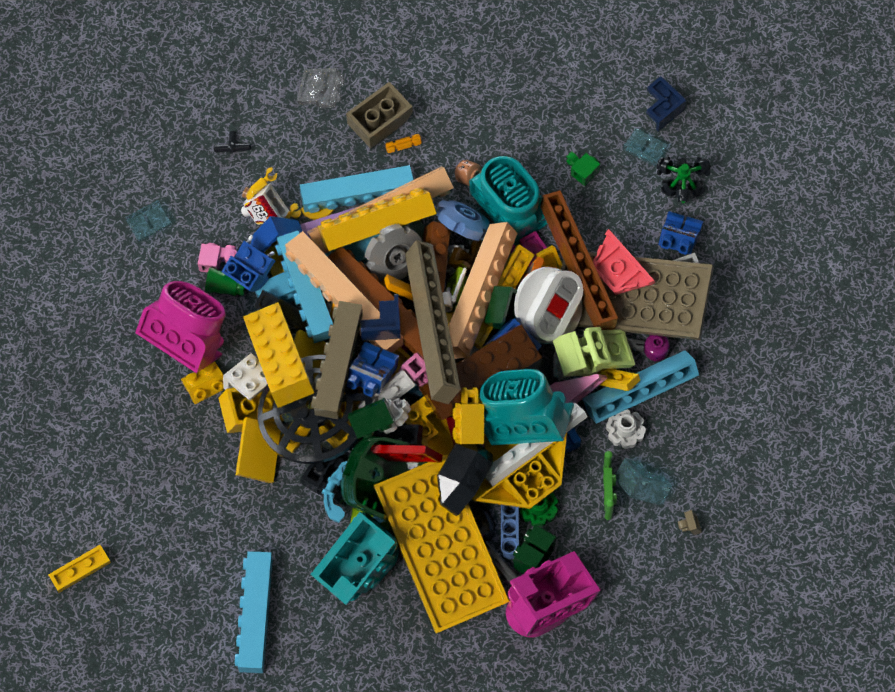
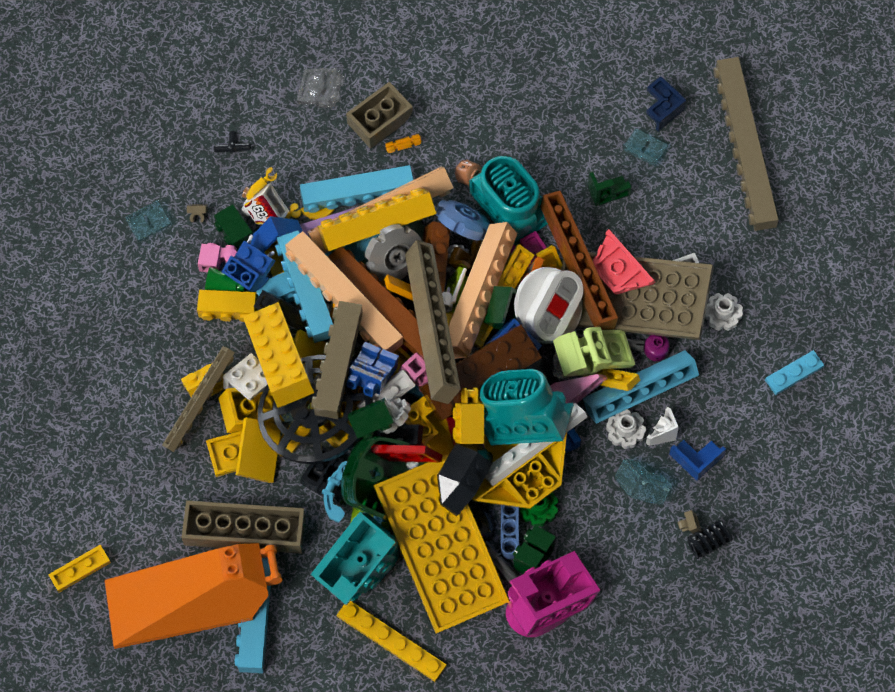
(184, 325): dark pink brick -> none
(190, 594): none -> orange windscreen
(195, 404): none -> dark tan plate
(197, 209): none -> dark tan tile
(224, 453): none -> yellow tile
(225, 304): none -> yellow brick
(232, 226): none -> dark green brick
(233, 524): none -> dark tan brick
(387, 326): dark blue panel -> none
(392, 641): none -> yellow plate
(584, 168): green brick -> none
(607, 190): none -> dark green panel
(609, 480): bright green plate -> none
(665, 430): none -> white slope
(677, 238): blue hips -> none
(683, 171): black plant -> none
(697, 463): none -> blue panel
(708, 537): none -> black piece
(723, 311): none -> white plant
(746, 144): none -> dark tan brick
(794, 372): none -> medium azure plate

